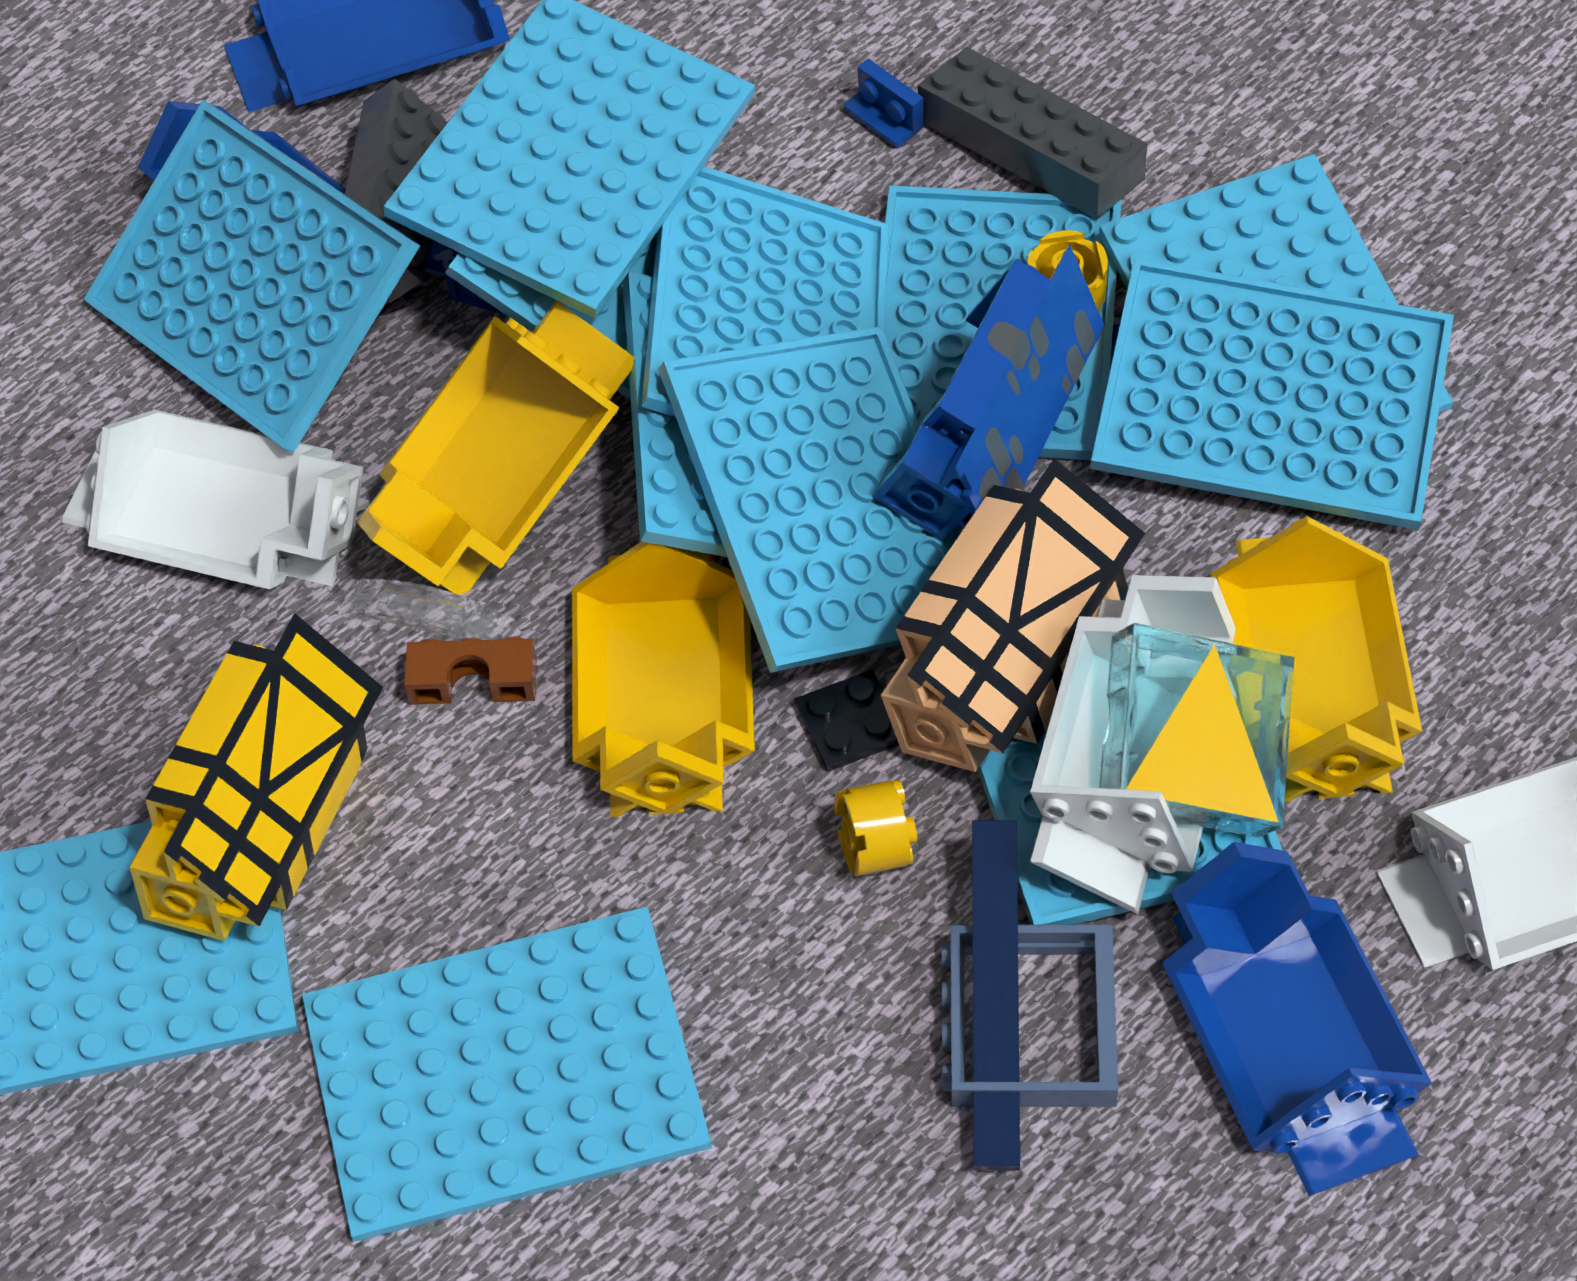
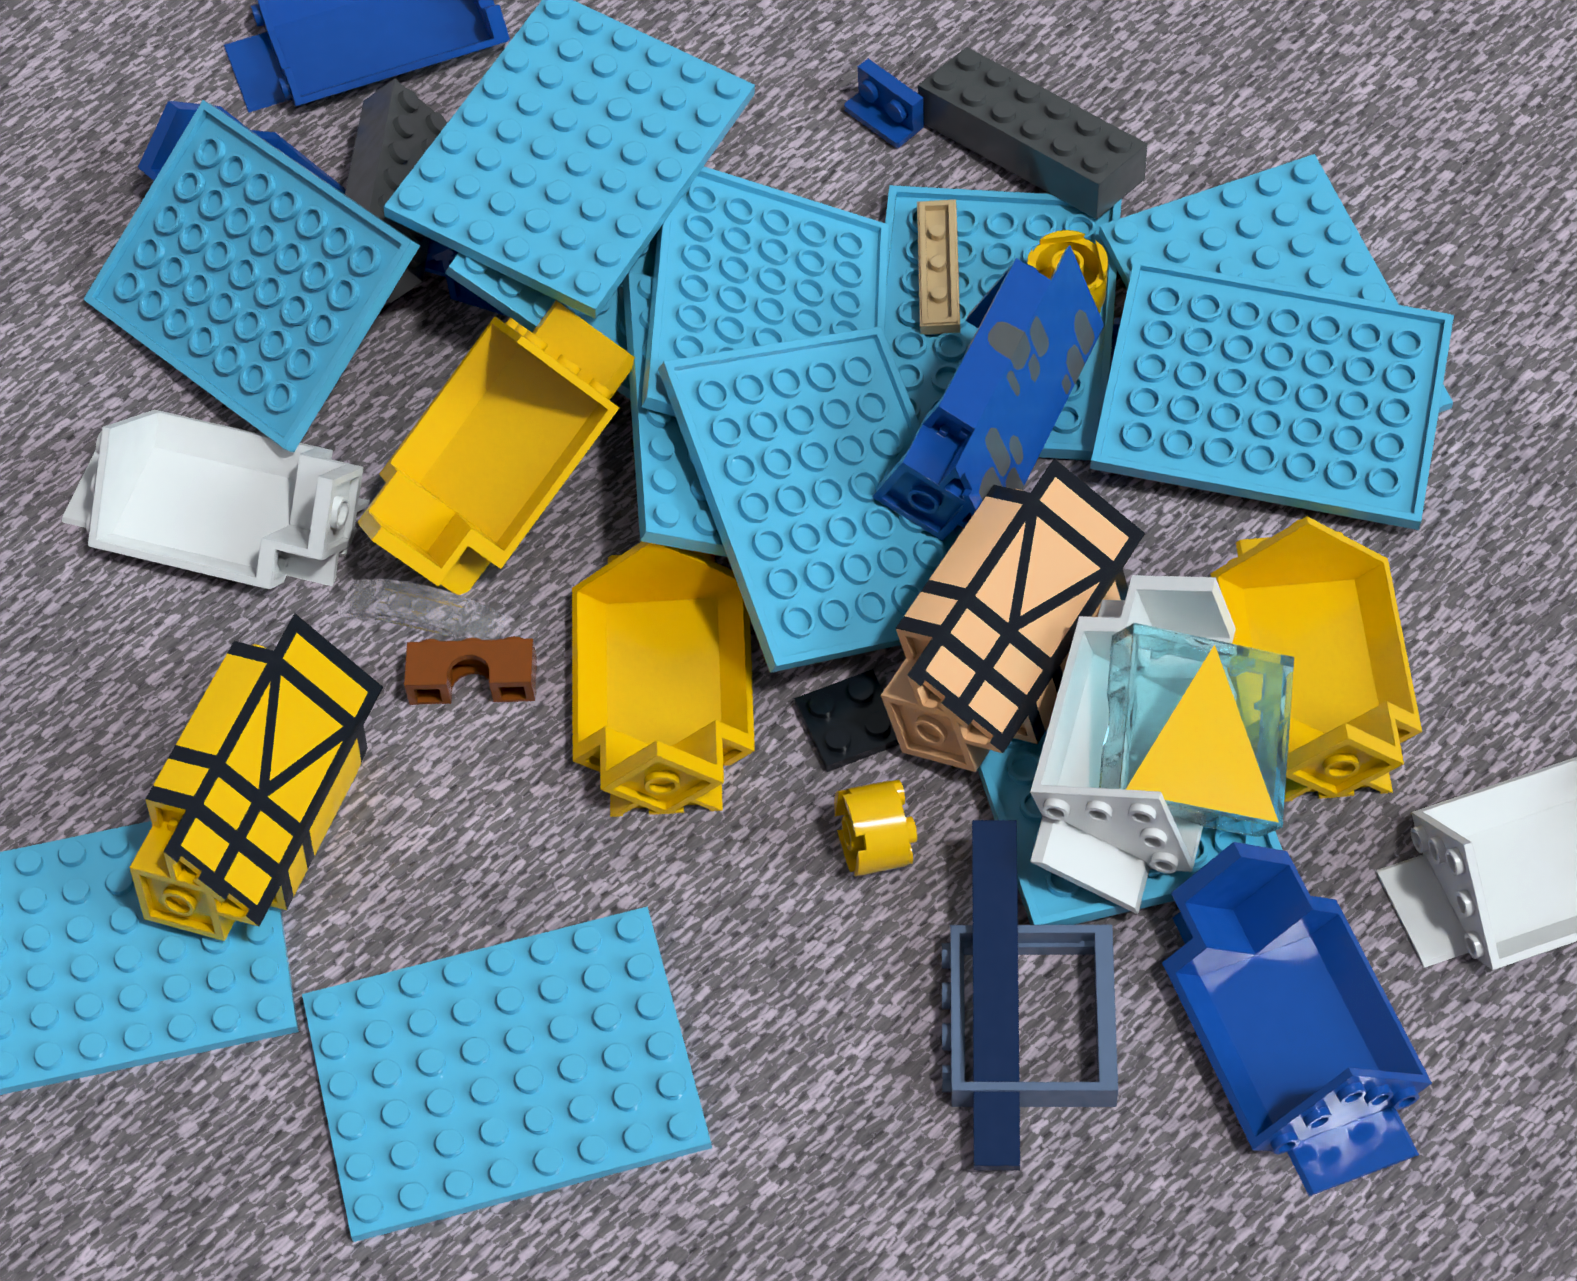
(938, 267): none -> tan tile

